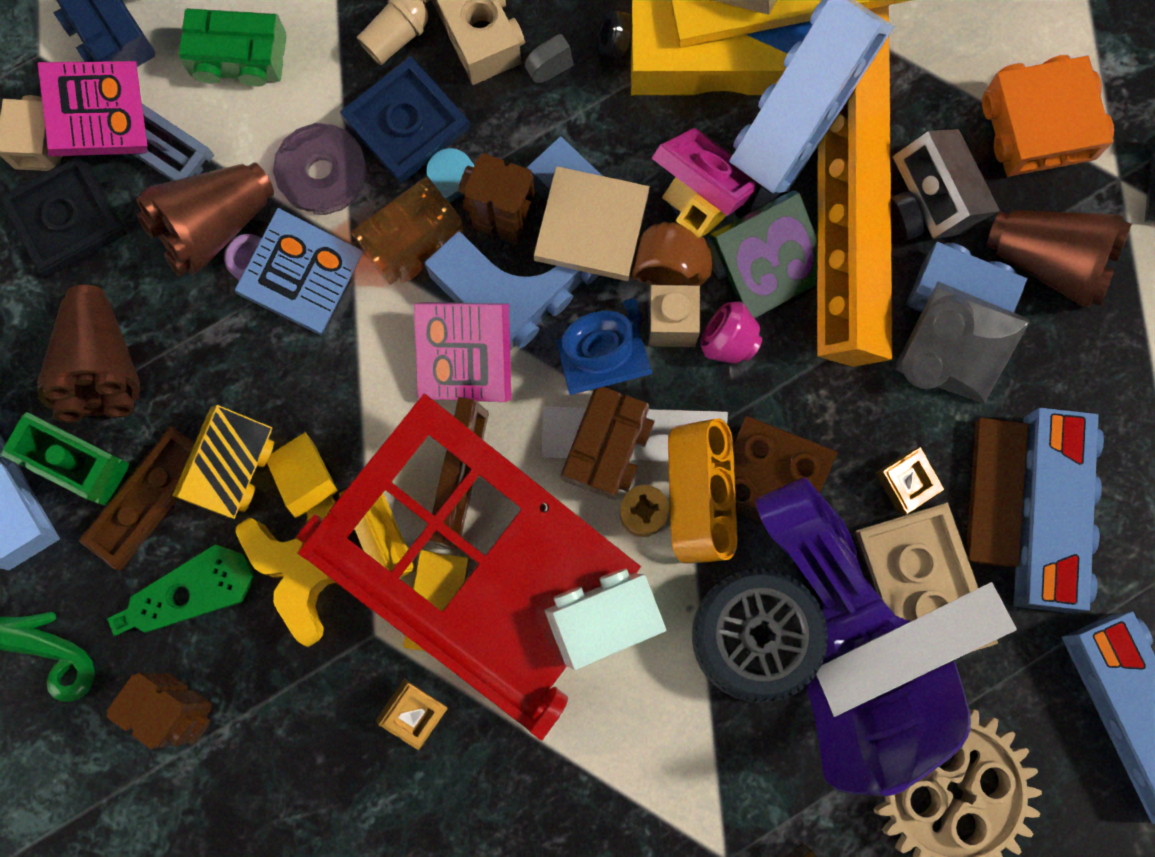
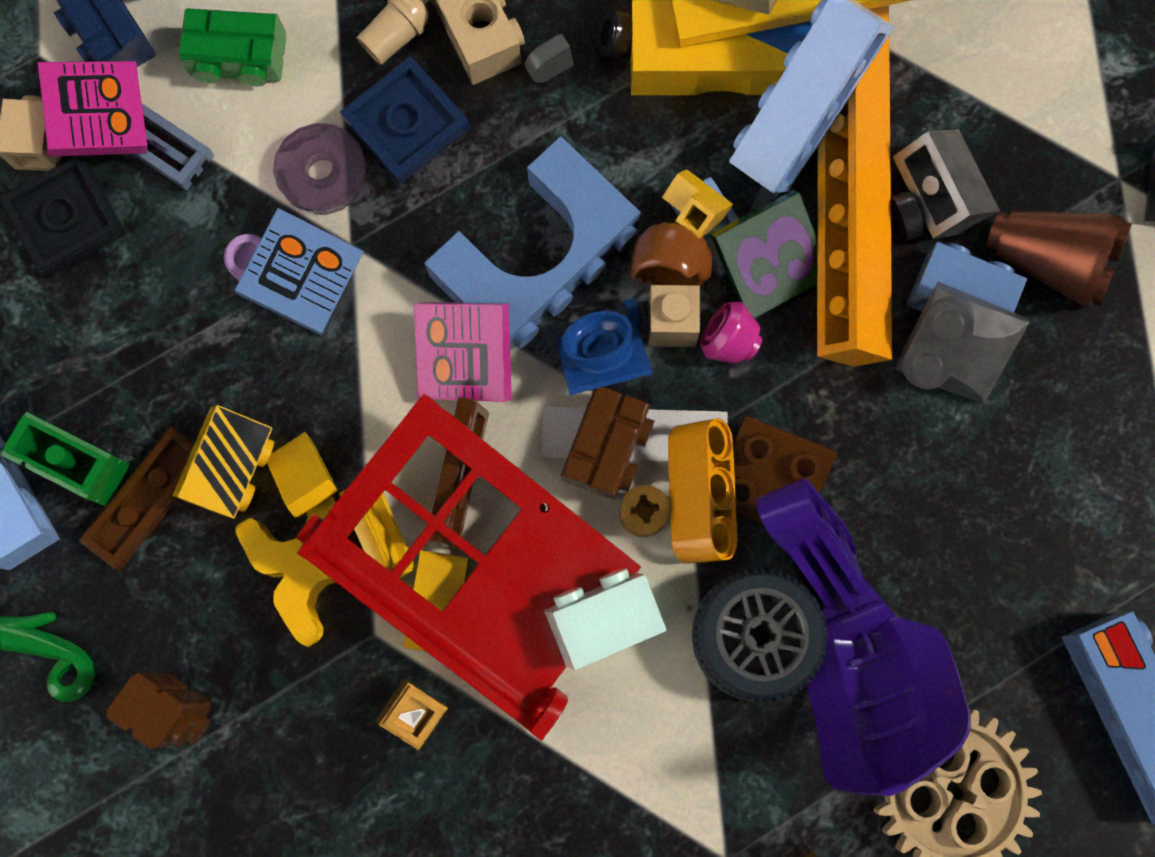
(87, 361): copper cone -> none
(202, 212): copper cone -> none
(203, 587): green piece -> none
(408, 231): clear orange brick -> none
(446, 170): medium azure tile -> none
(499, 198): reddish brown brick -> none
(591, 223): tan tile -> none
(707, 170): dark pink tile -> none
(909, 481): tile -> none
(915, 649): white sticker -> none
(917, 562): tan tile -> none
(996, 492): reddish brown tile -> none
(1047, 115): orange brick -> none
(1059, 512): medium blue brick -> none

